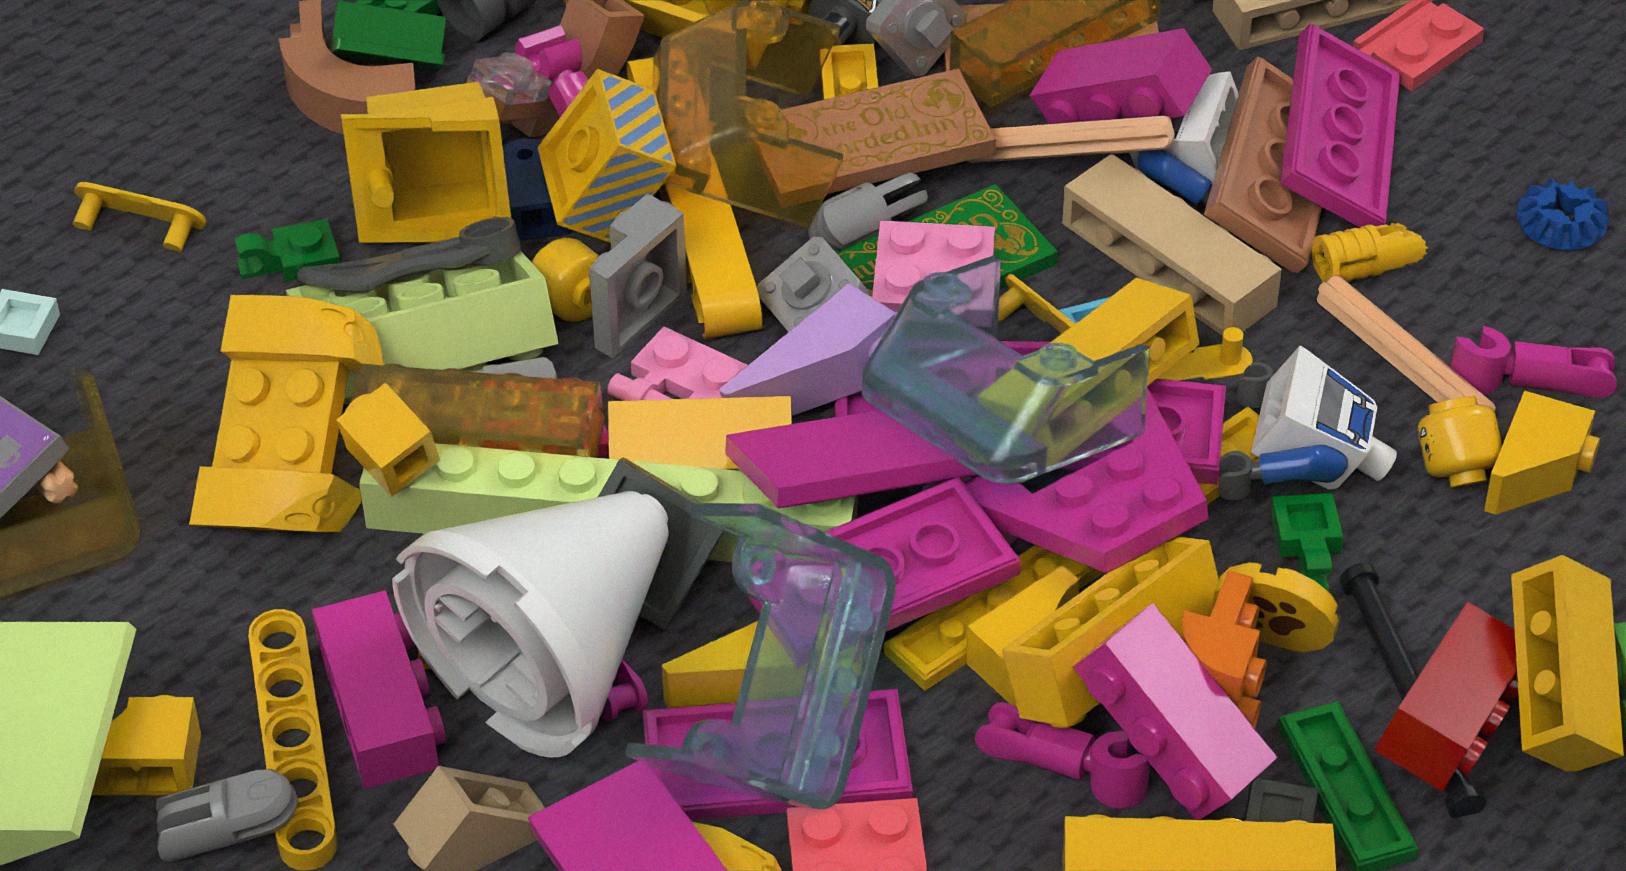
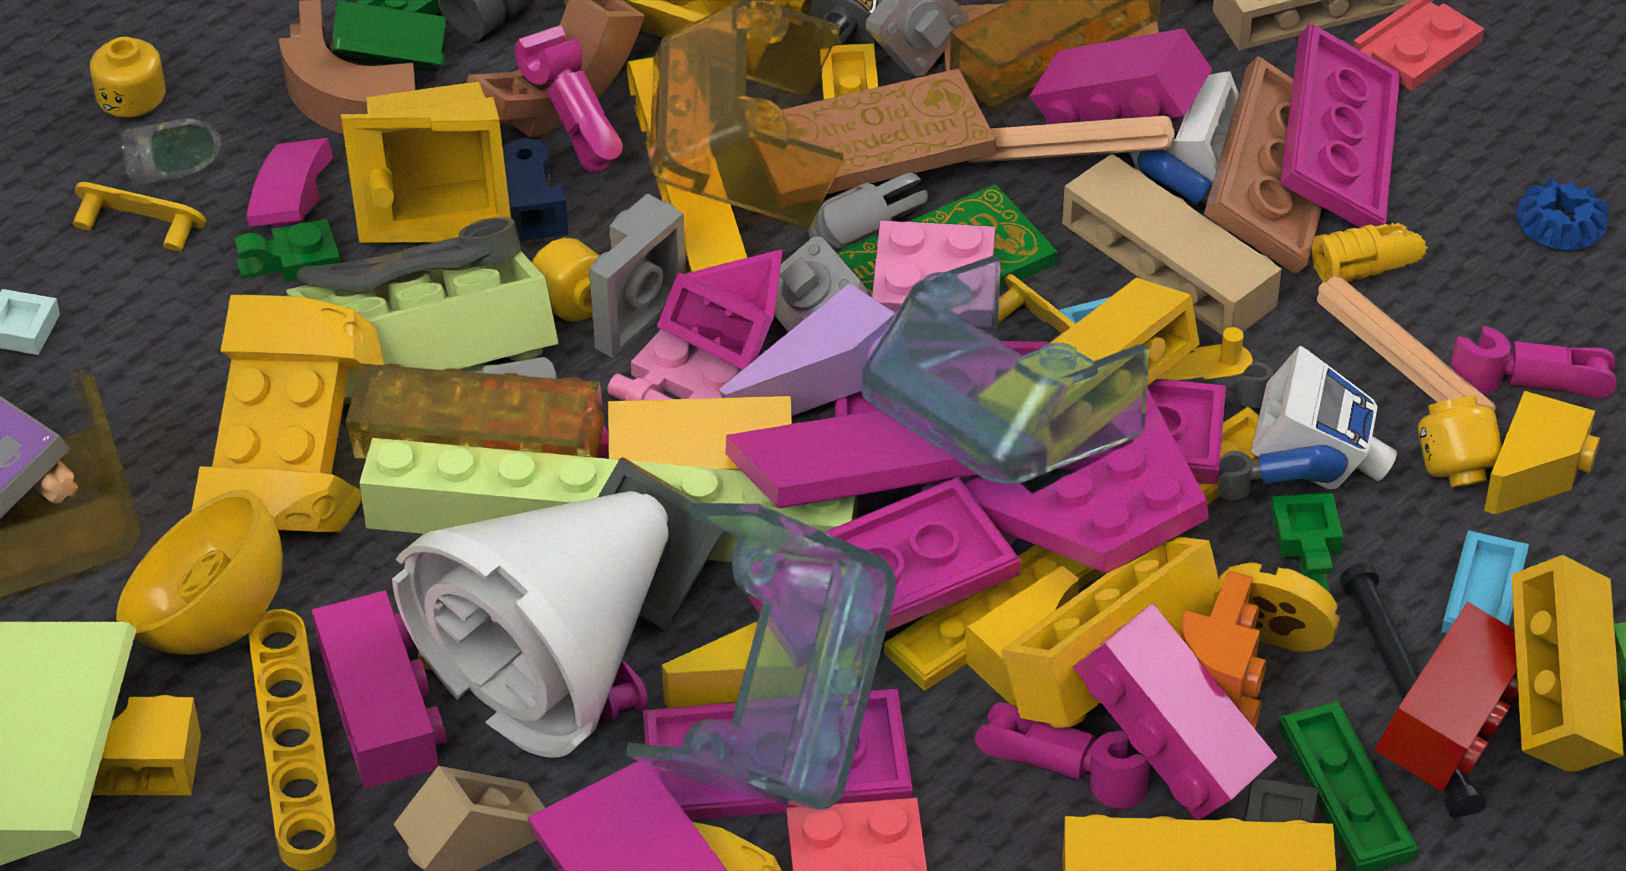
(127, 77): none -> yellow head
(169, 149): none -> rock
(206, 577): none -> yellow piece
(223, 813): light grey arm -> none
(287, 183): none -> dark pink slope
(387, 439): yellow brick -> none
(510, 79): clear plate -> none
(605, 154): yellow container -> none
(725, 307): none -> dark pink slope
(1485, 577): none -> medium azure tile

